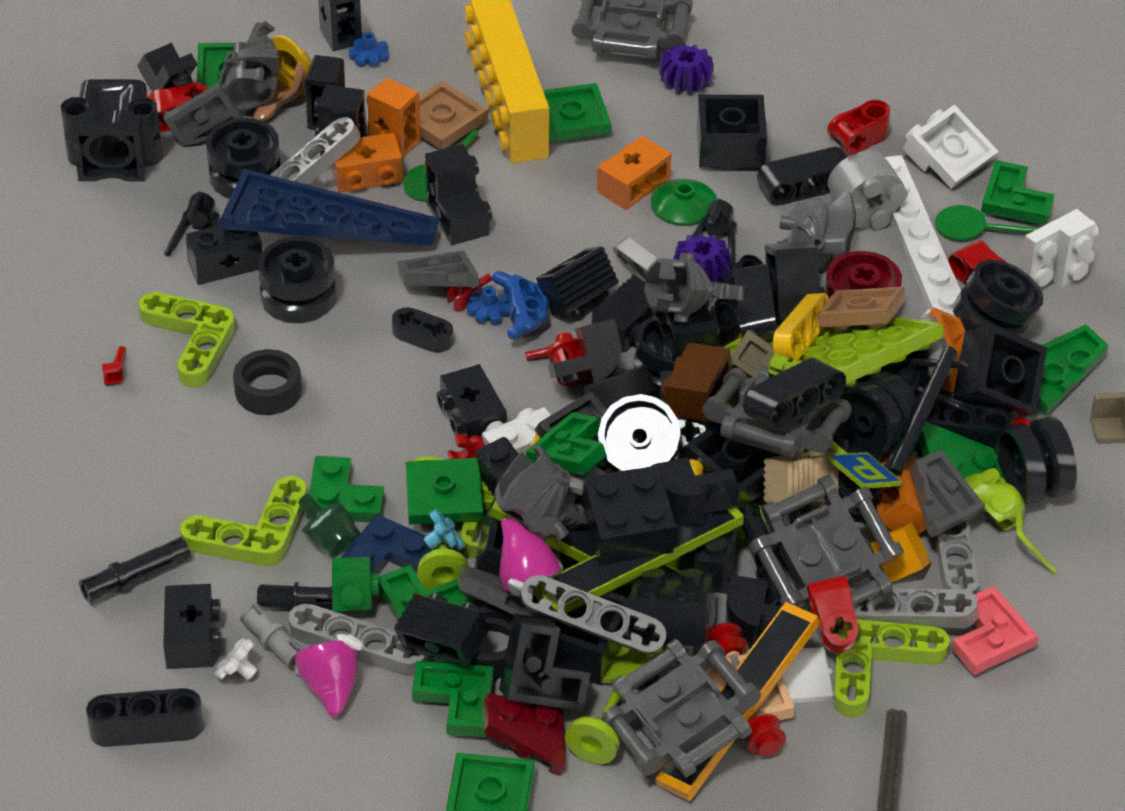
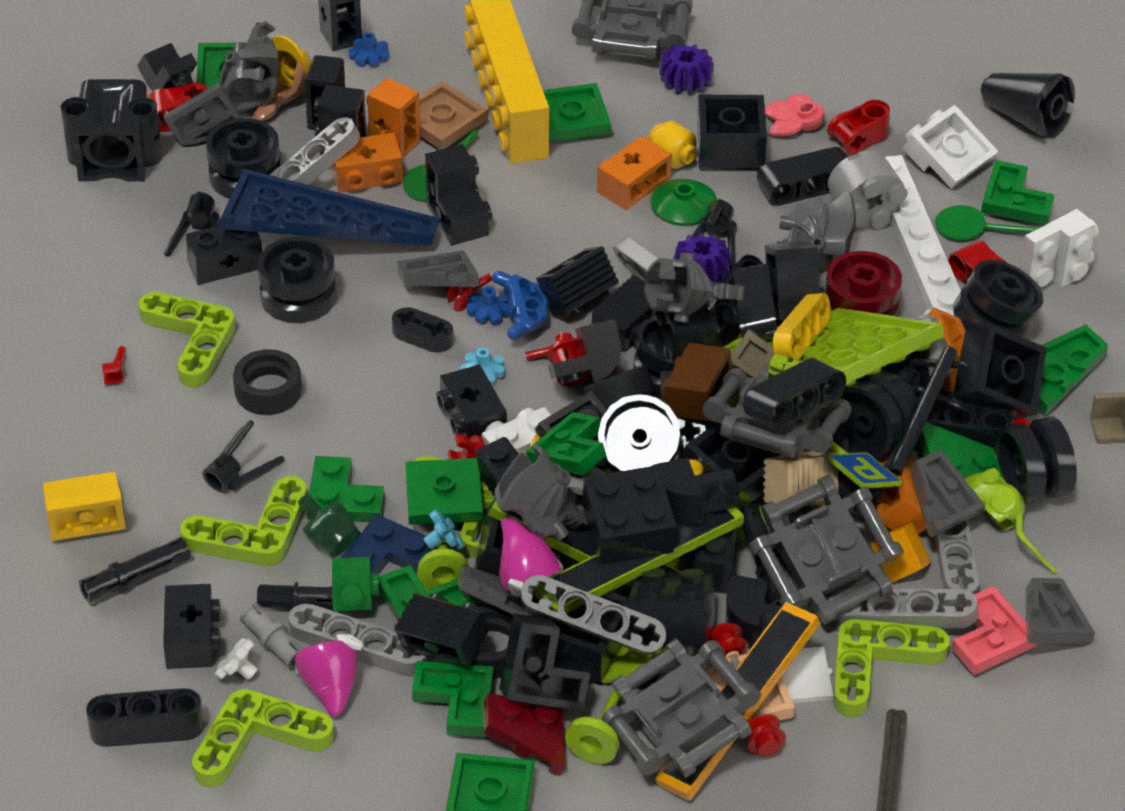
(83, 506): none -> yellow bracket
(225, 469): none -> black plant
(257, 721): none -> lime beam
(492, 366): none -> medium azure plant
(676, 140): none -> yellow head
(794, 115): none -> coral plate
(833, 605): red piece -> none
(861, 307): medium nougat plate -> none
(1031, 99): none -> black cone
(1054, 614): none -> dark grey wing

